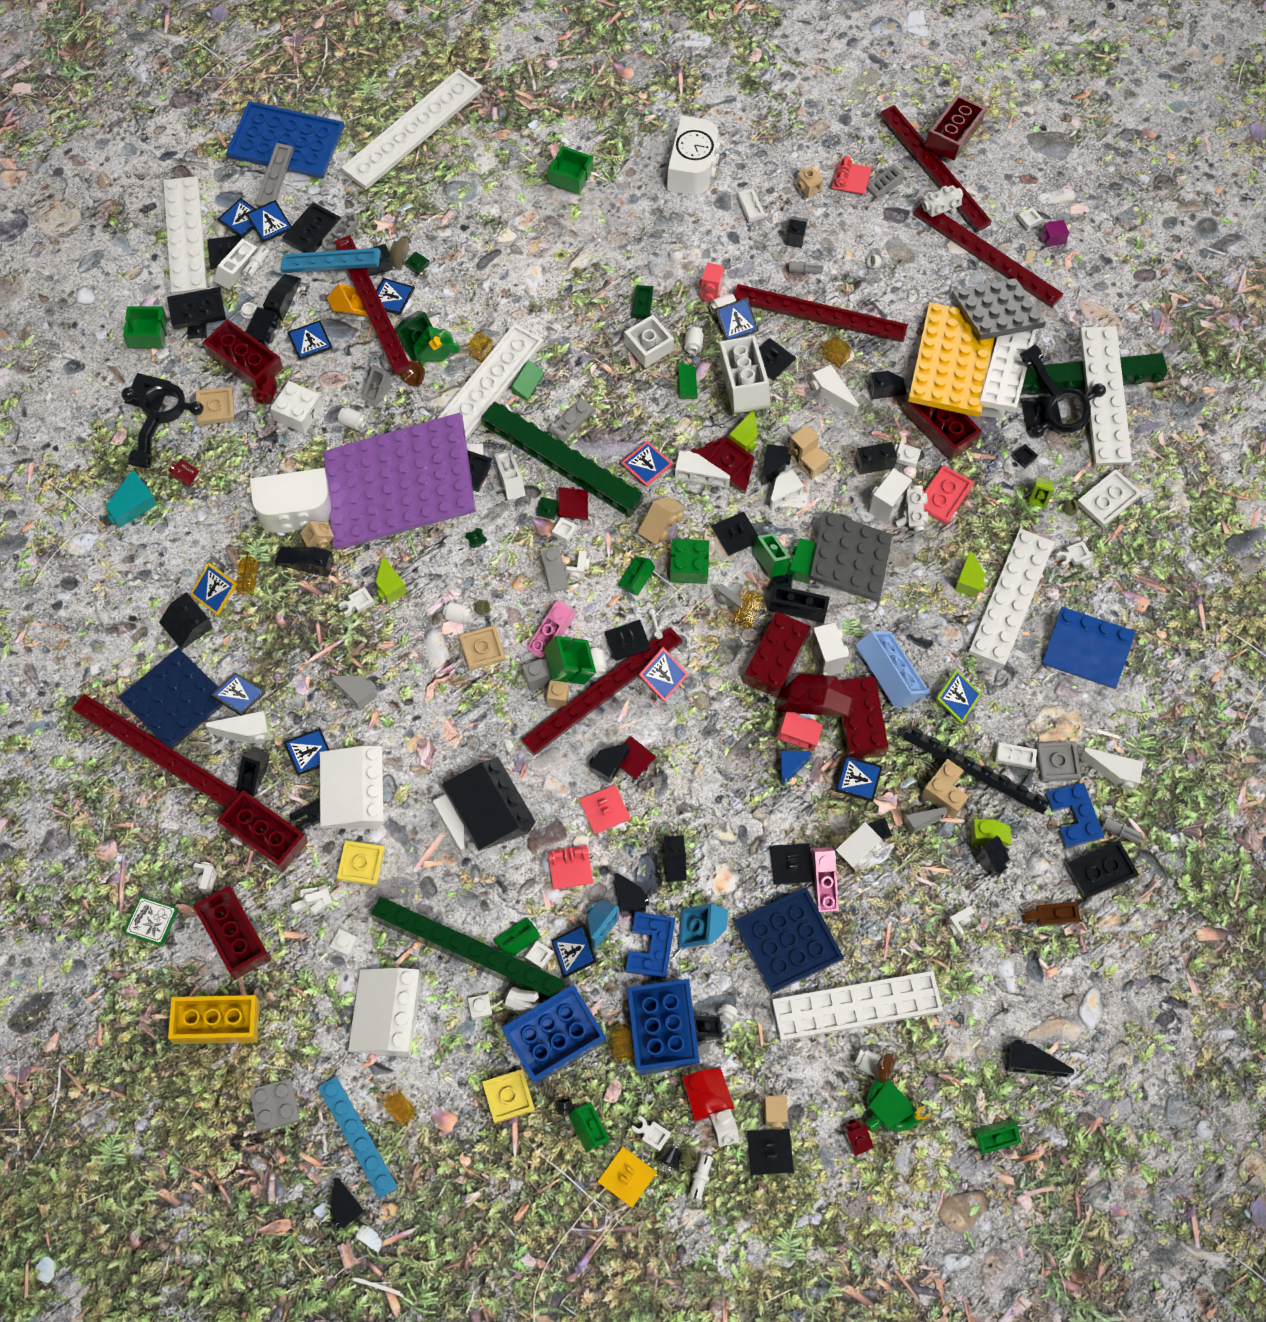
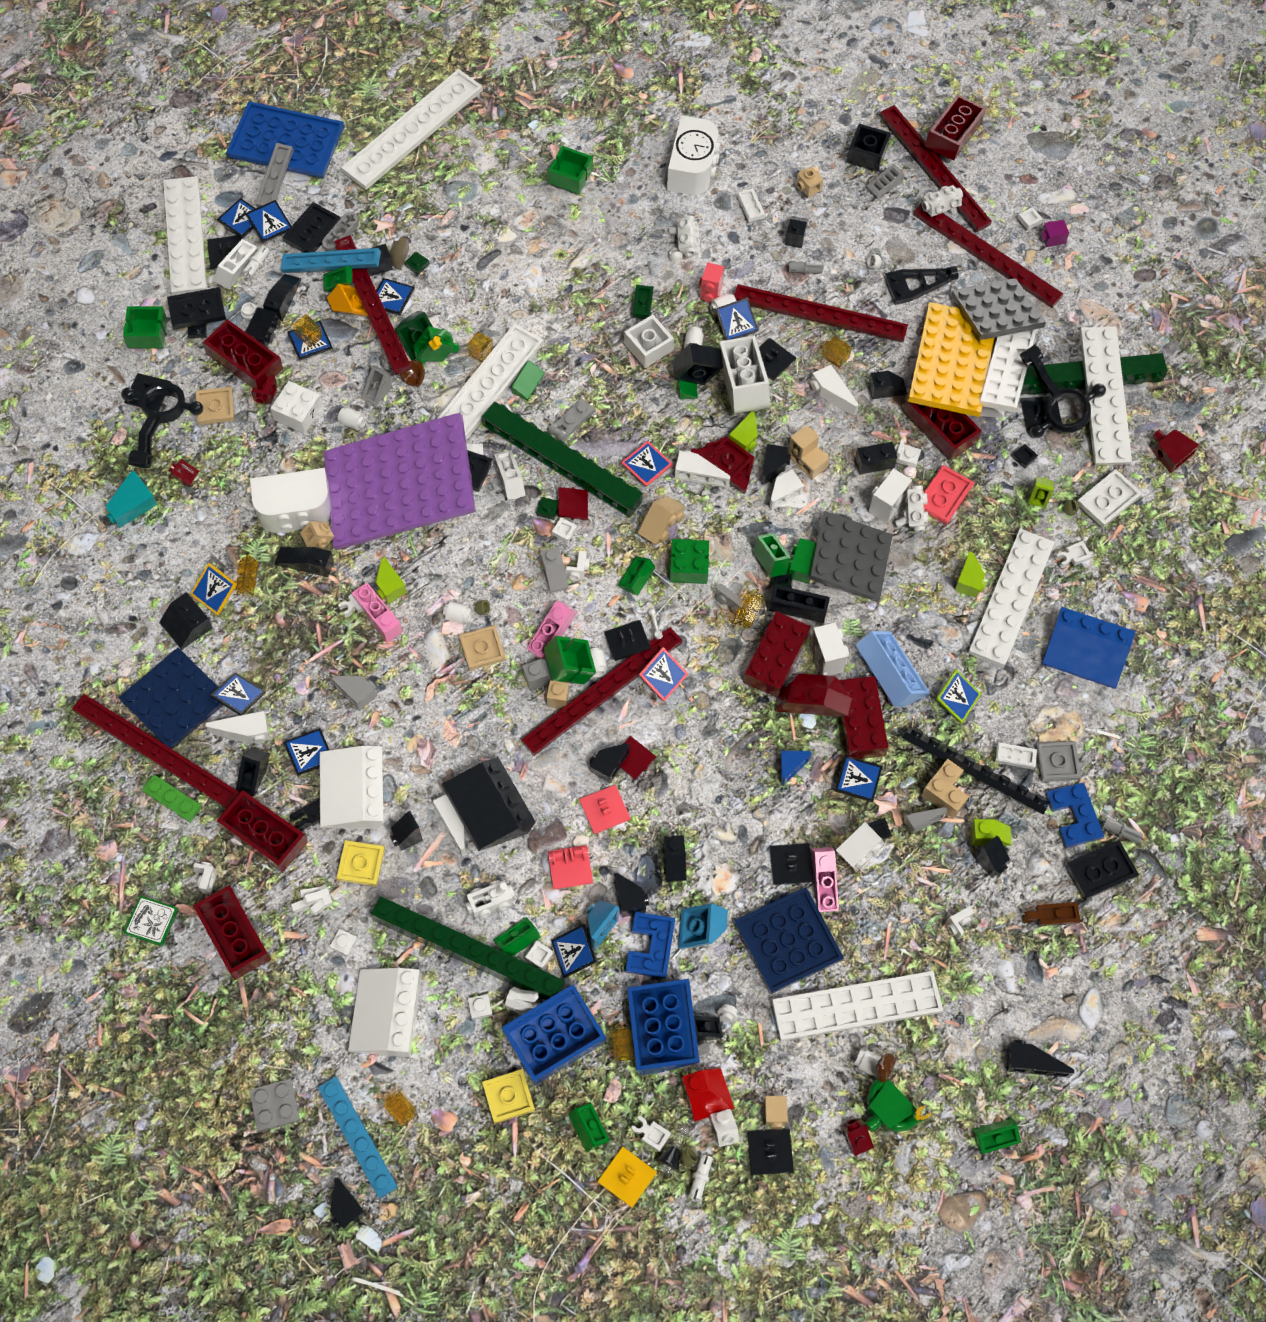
(172, 798): none -> bright green plate
(214, 1019): yellow brick -> none
(307, 330): none -> clear yellow brick
(339, 276): none -> green plate
(377, 613): none -> bright pink slope
(406, 832): none -> black slope
(474, 543): dark green plate -> none
(494, 897): none -> white brick
(564, 1105): black hinge -> none
(687, 235): none -> white brick
(697, 364): none -> black brick
(735, 533): black piece -> none
(799, 731): coral brick -> none
(851, 176): coral hinge -> none
(868, 147): none -> black brick
(900, 291): none -> black plate
(1117, 769): white slope -> none
(1173, 449): none -> dark red torso

